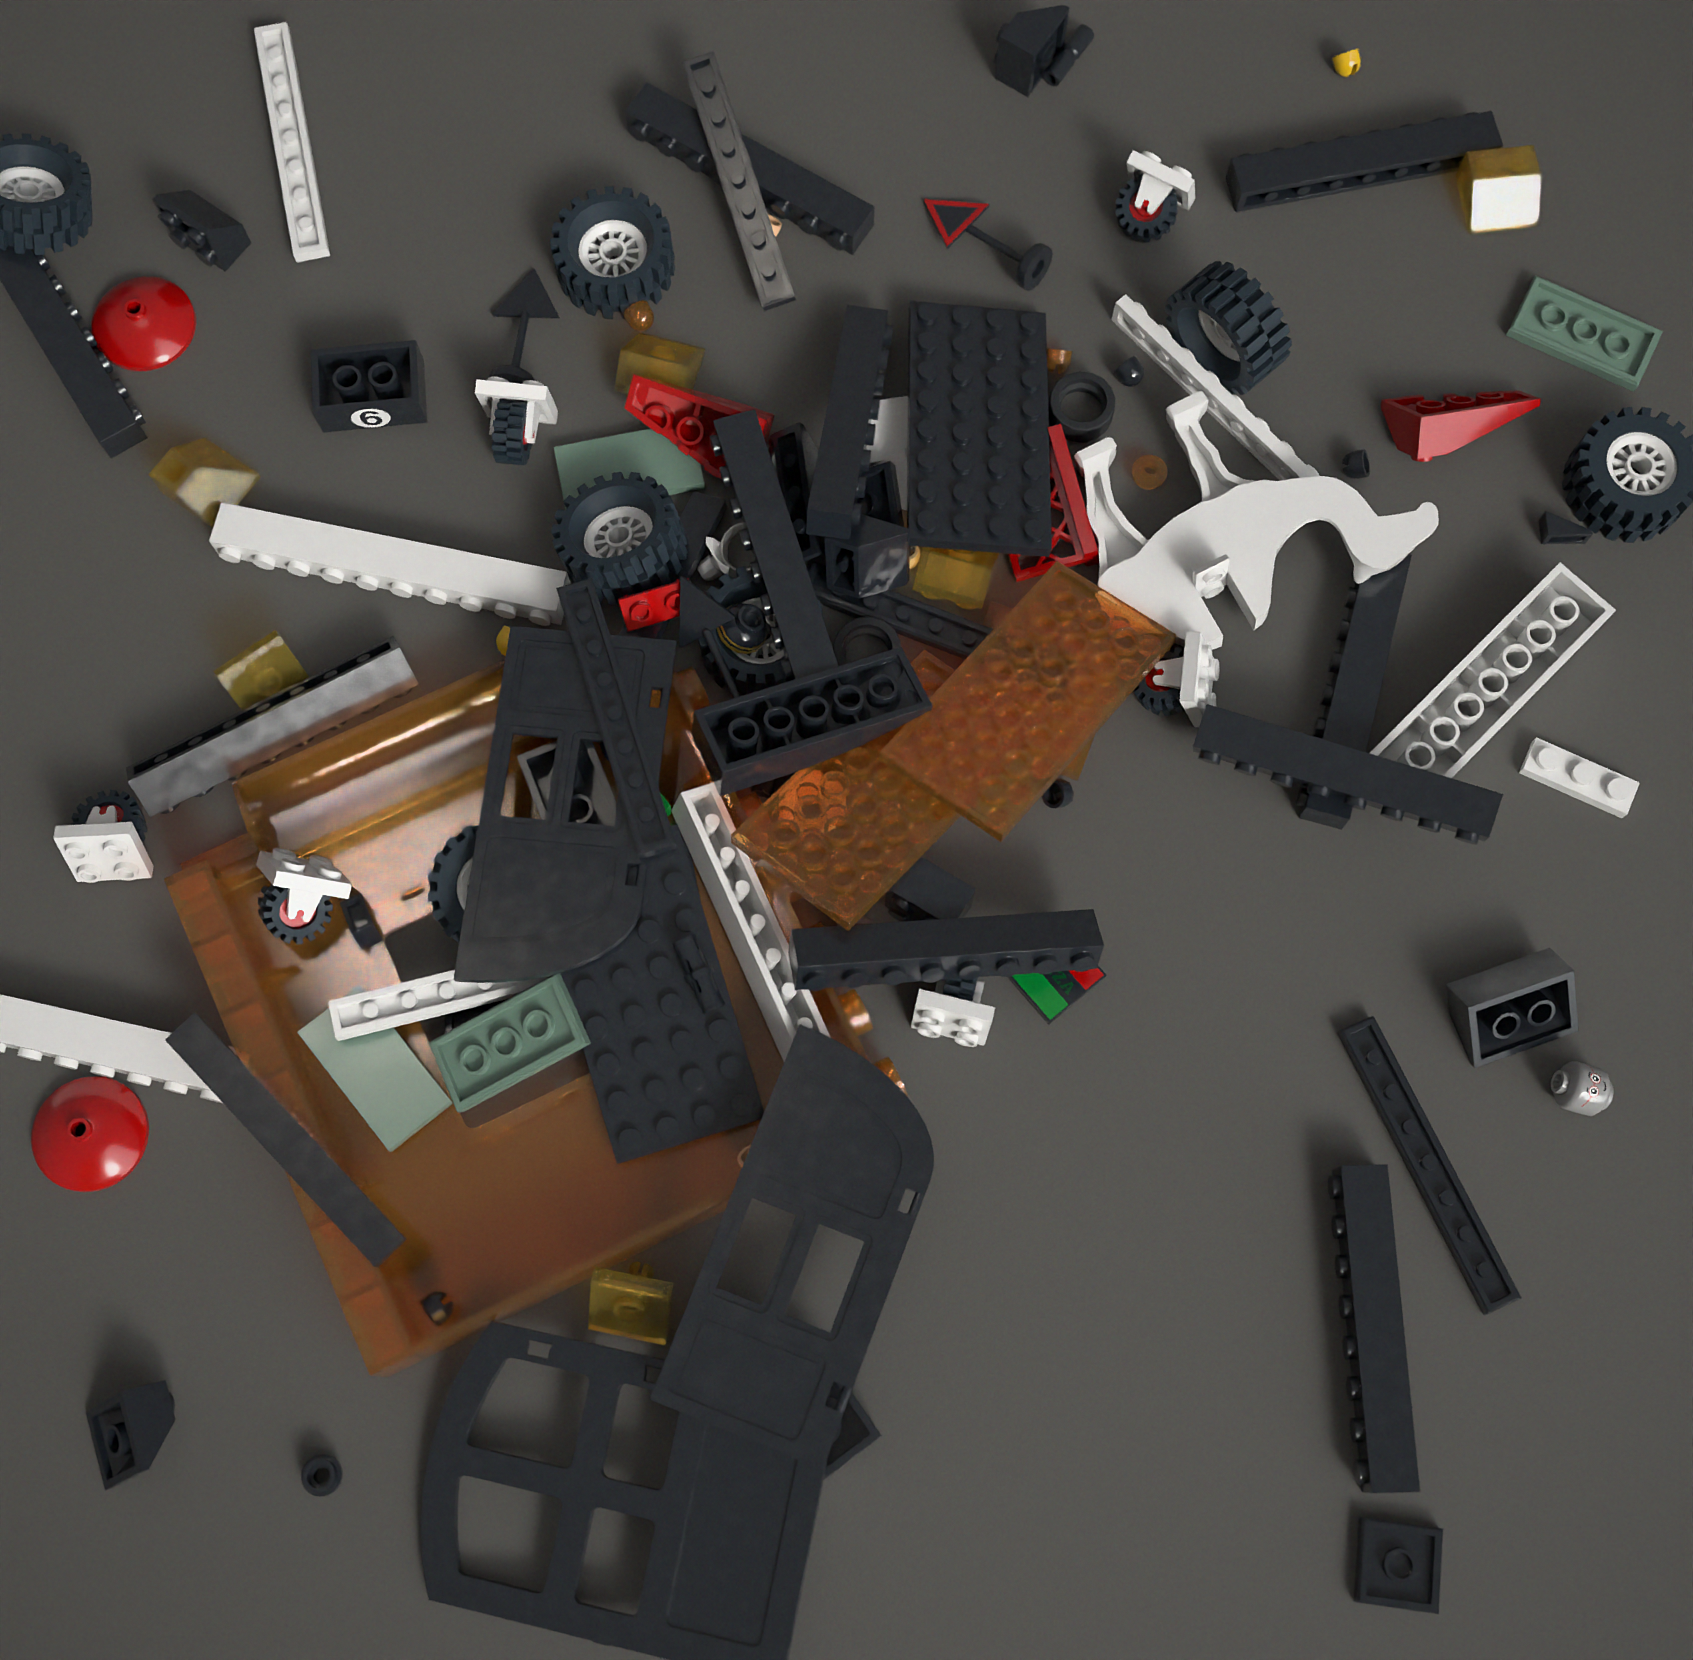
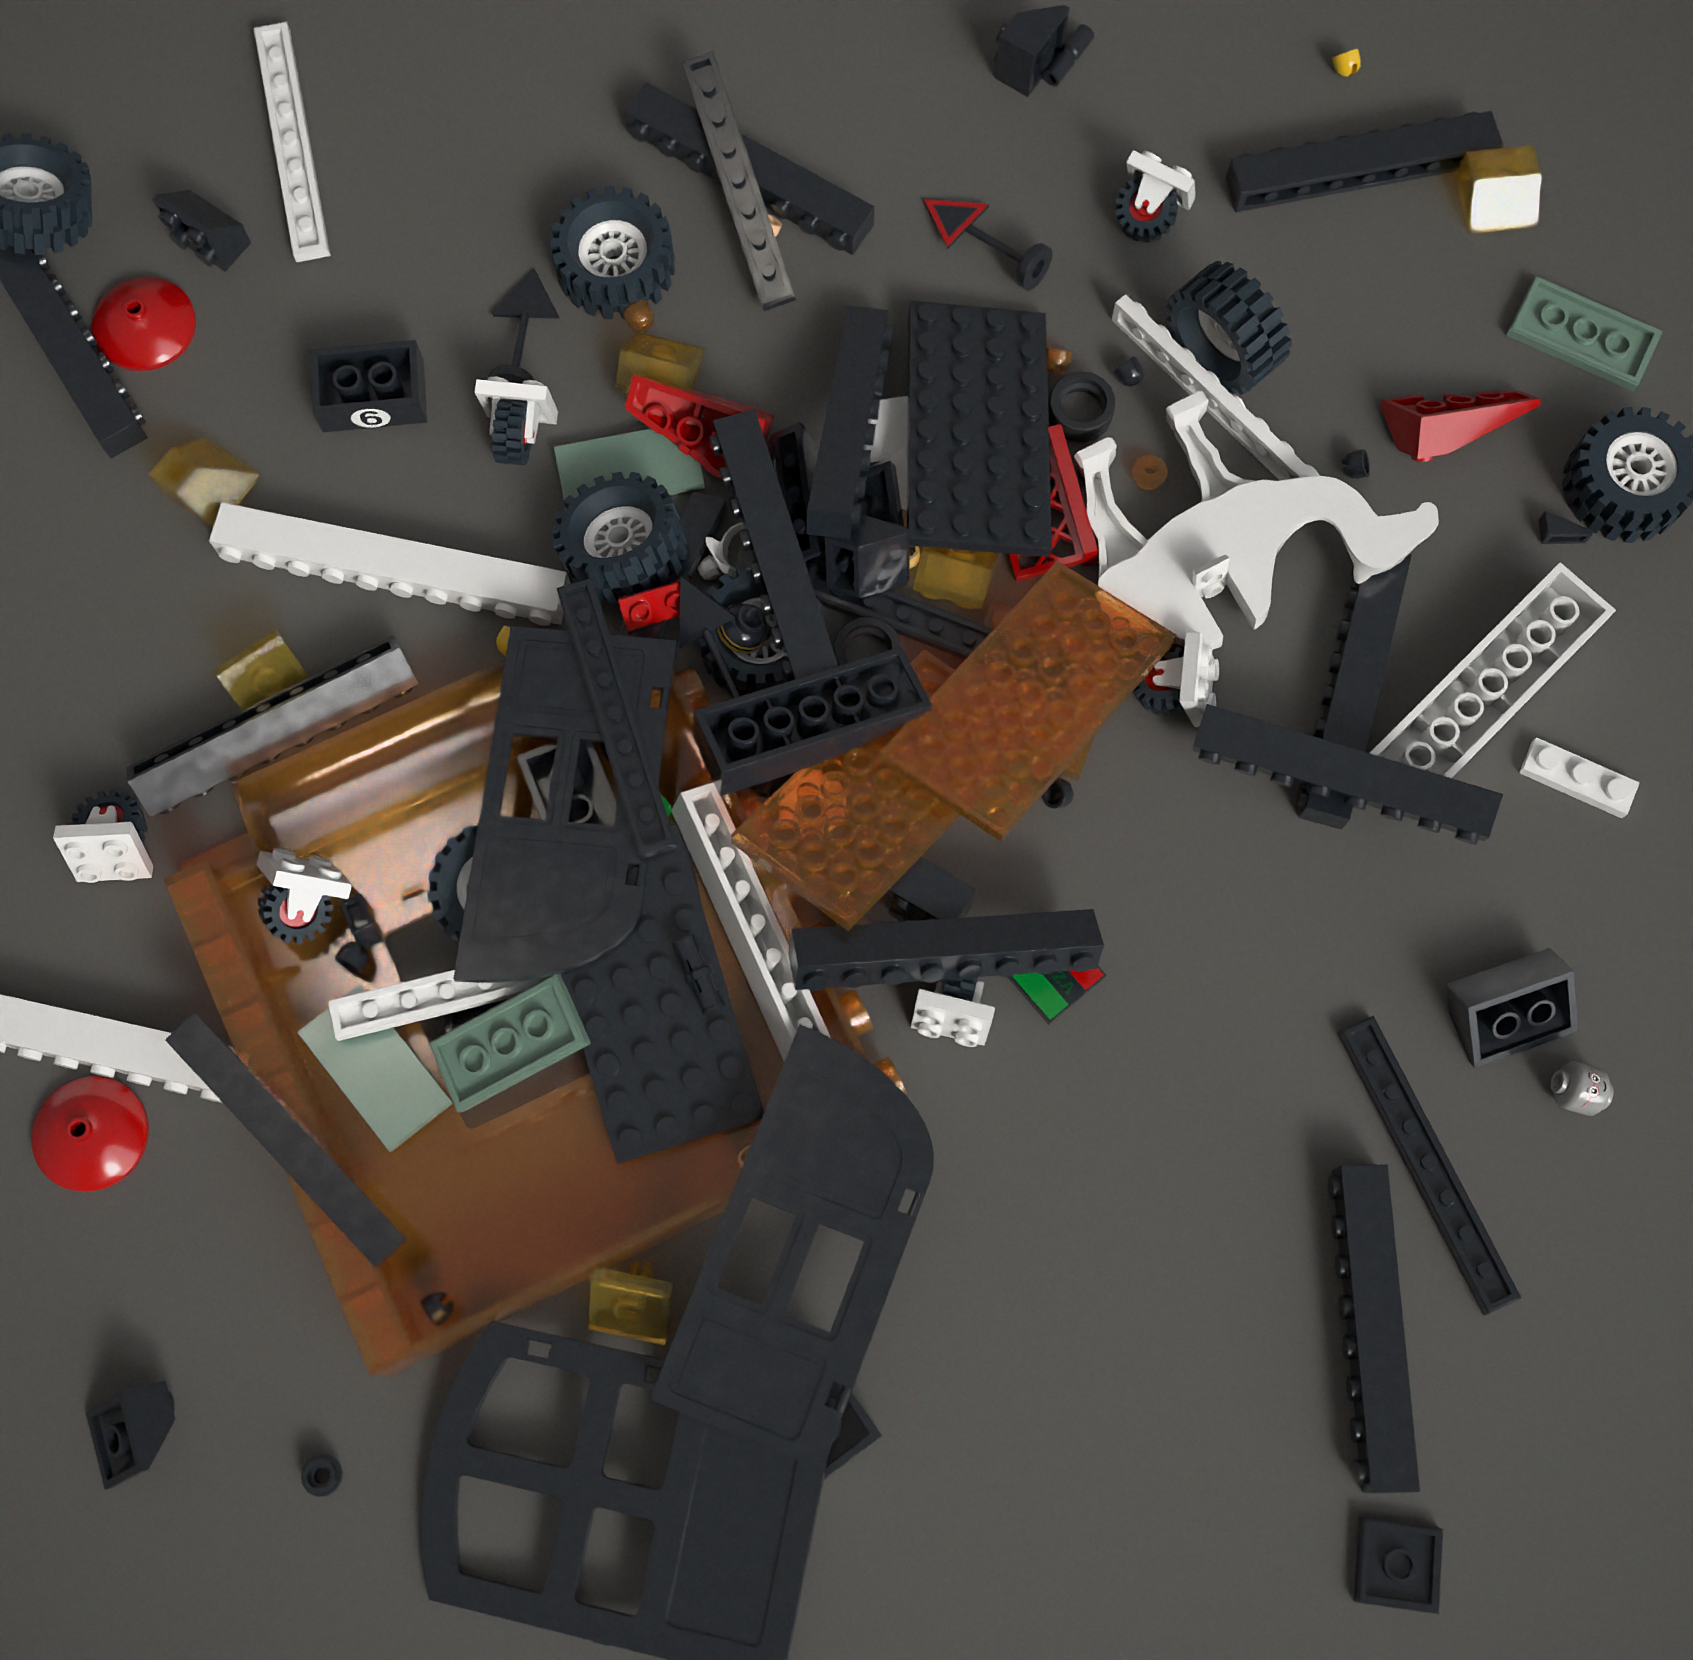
(352, 957): none -> black hinge

